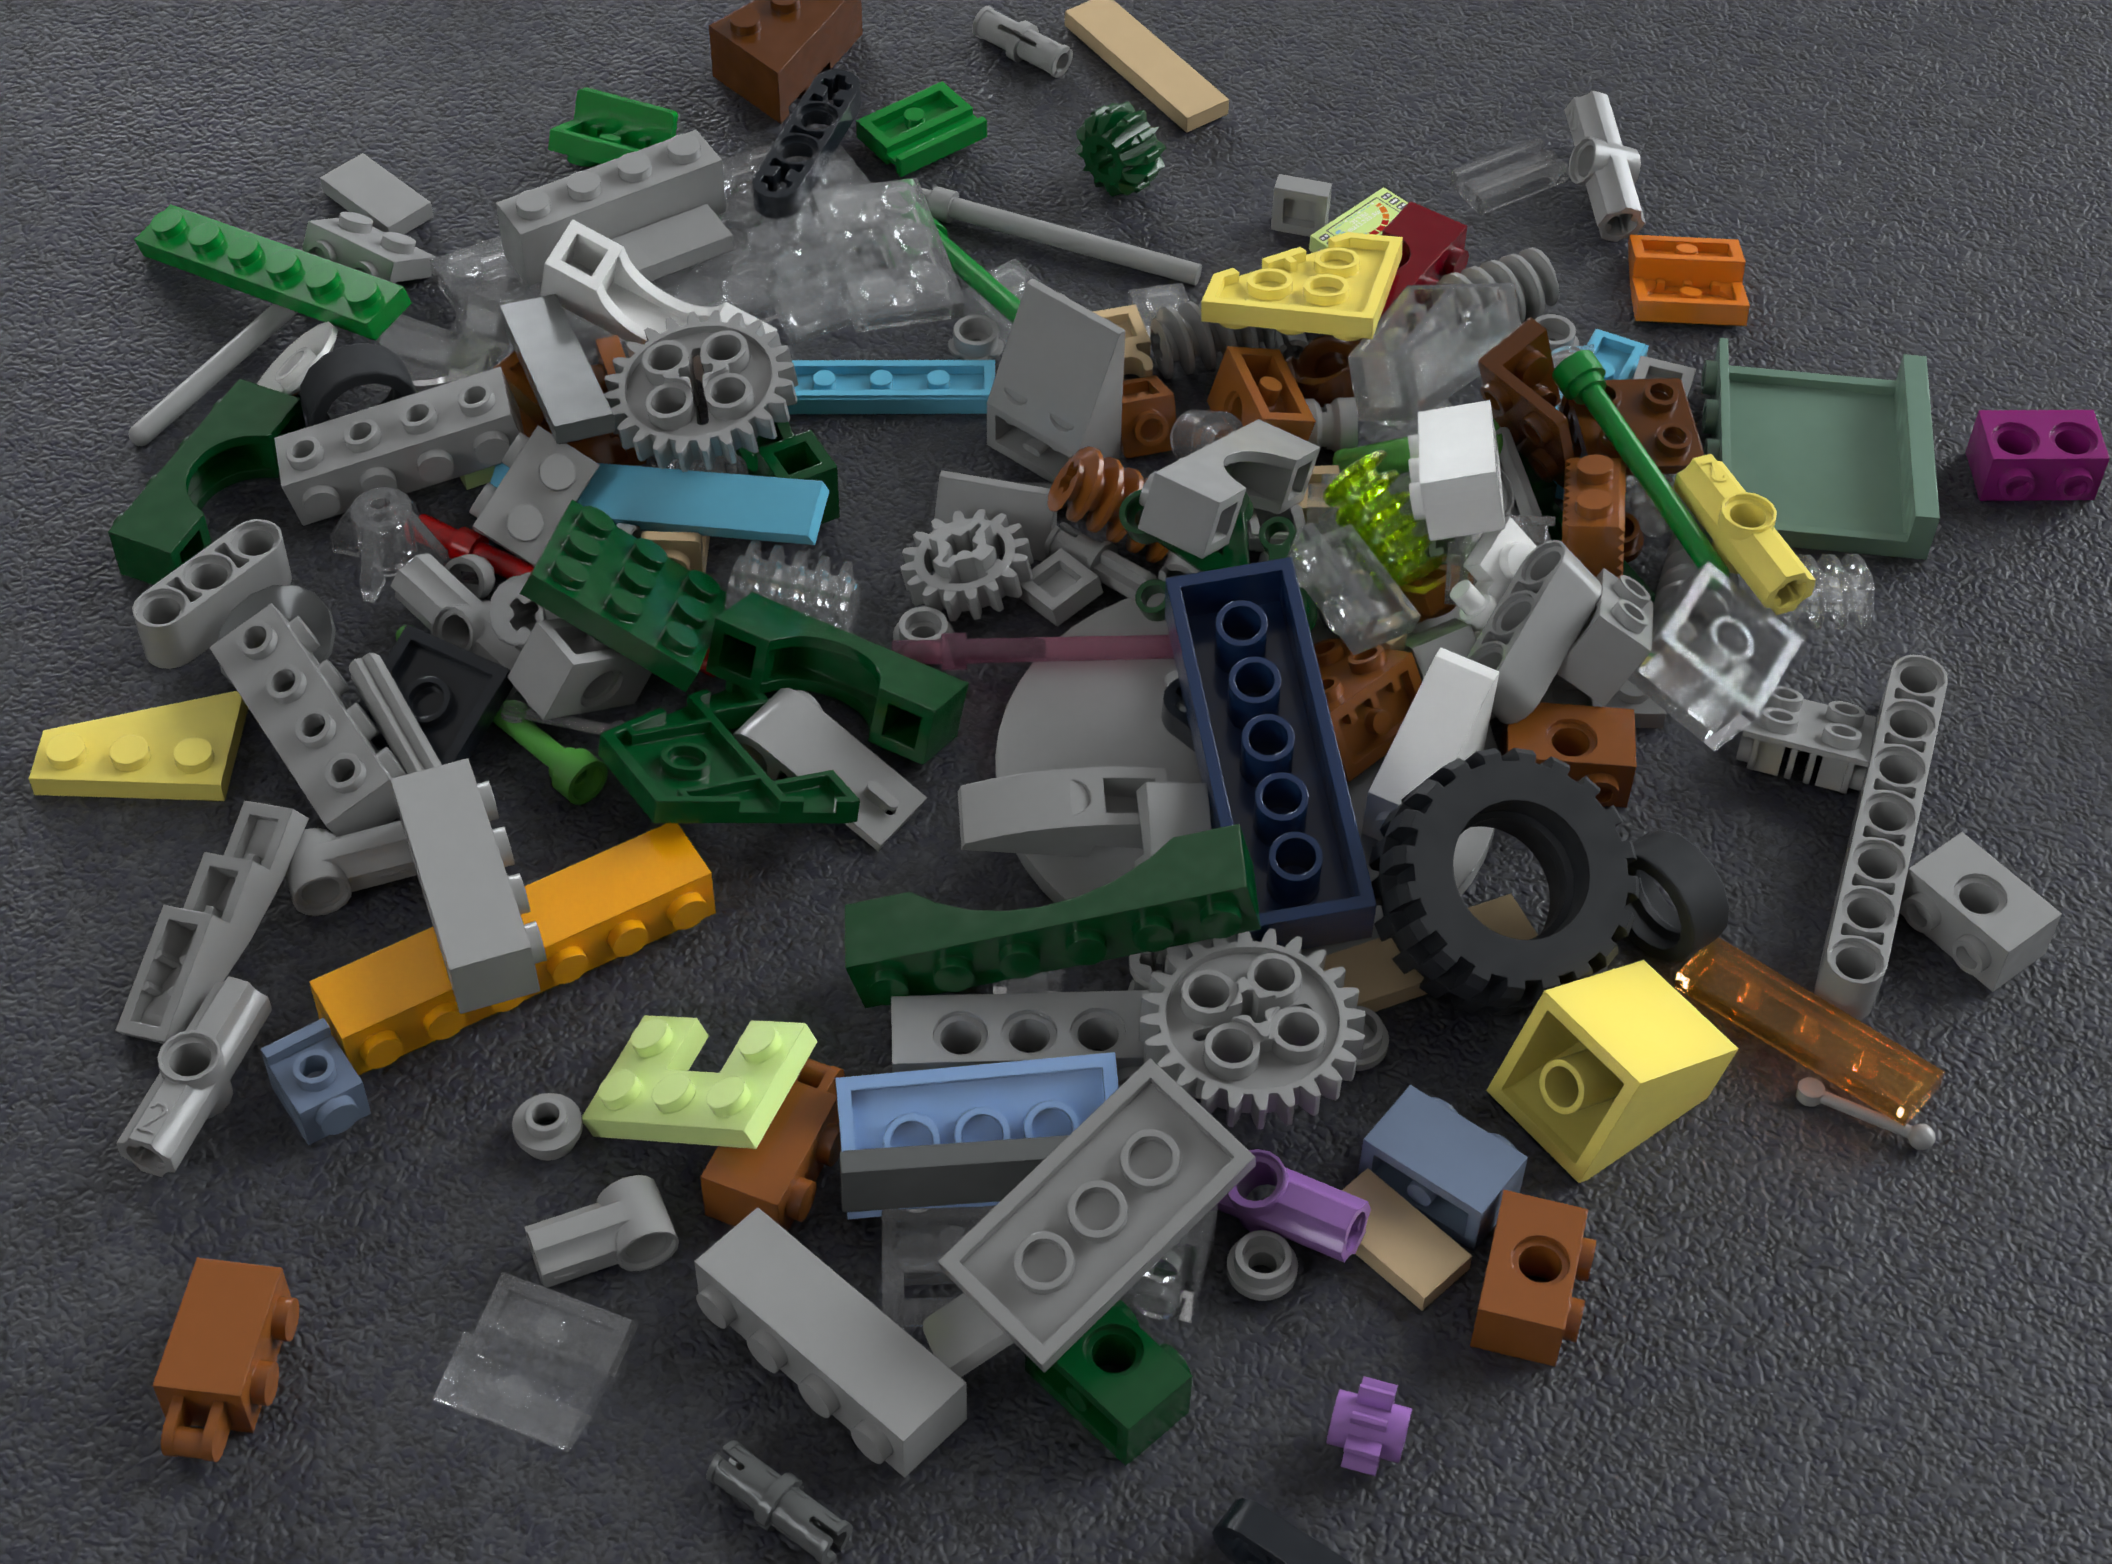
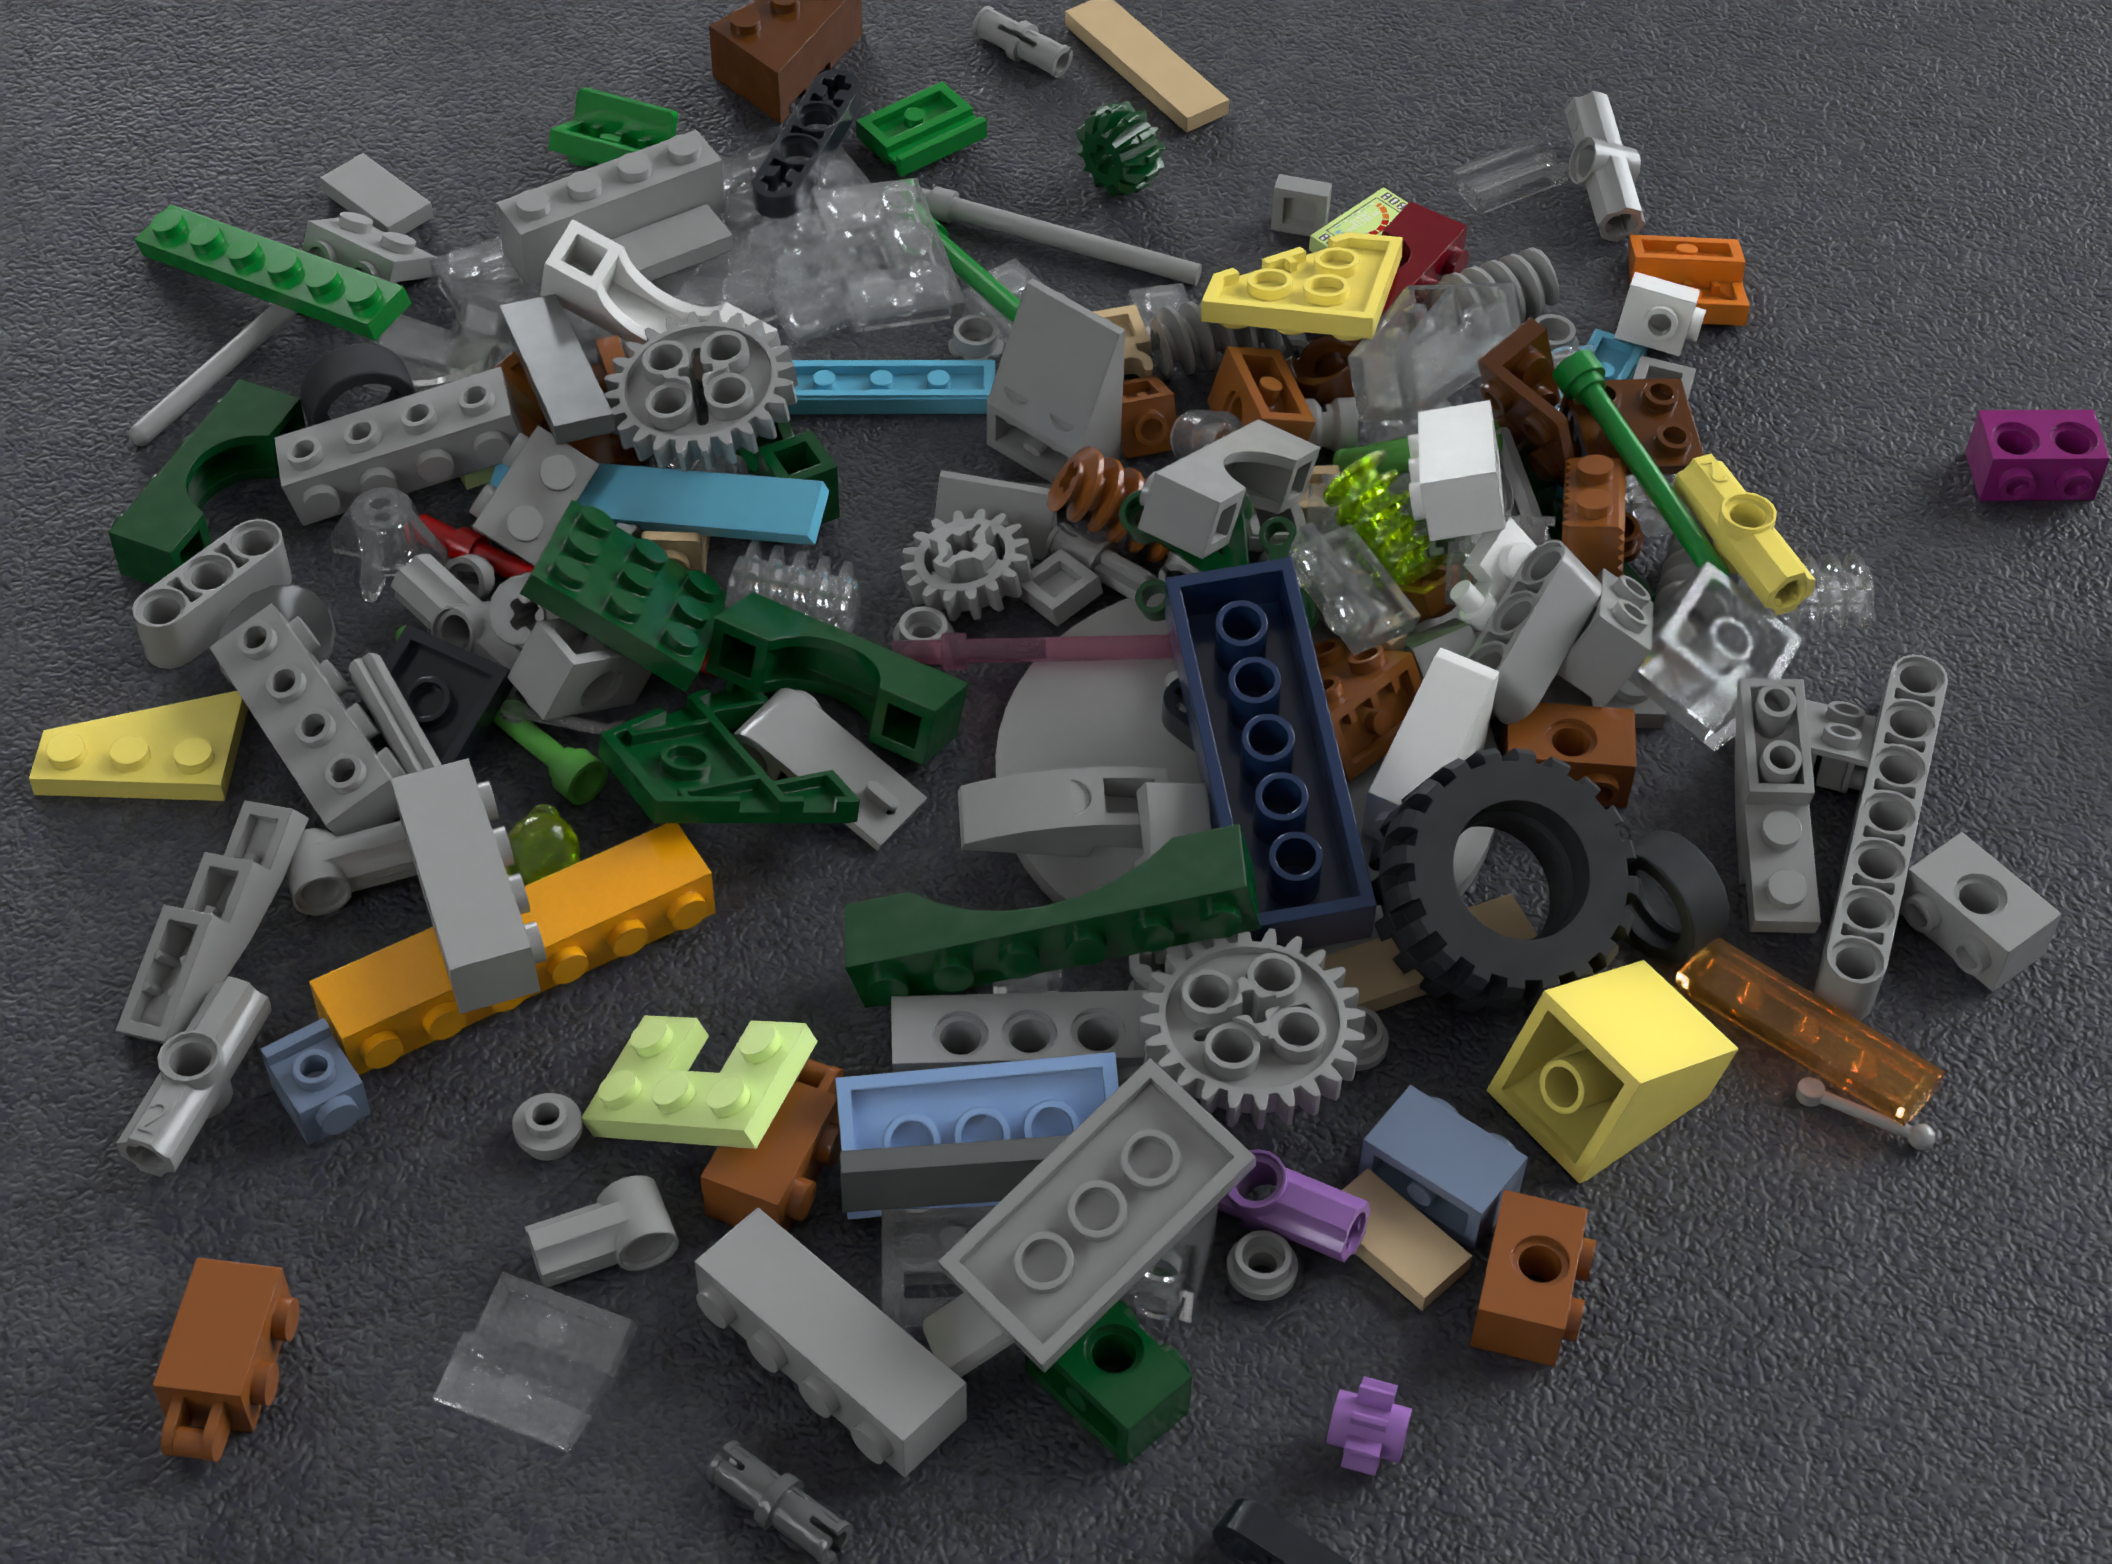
(292, 365): white dish -> none
(542, 845): none -> clear neon green animal
(1660, 314): none -> white brick
(1773, 806): none -> light grey slope
(1831, 452): sand green panel -> none

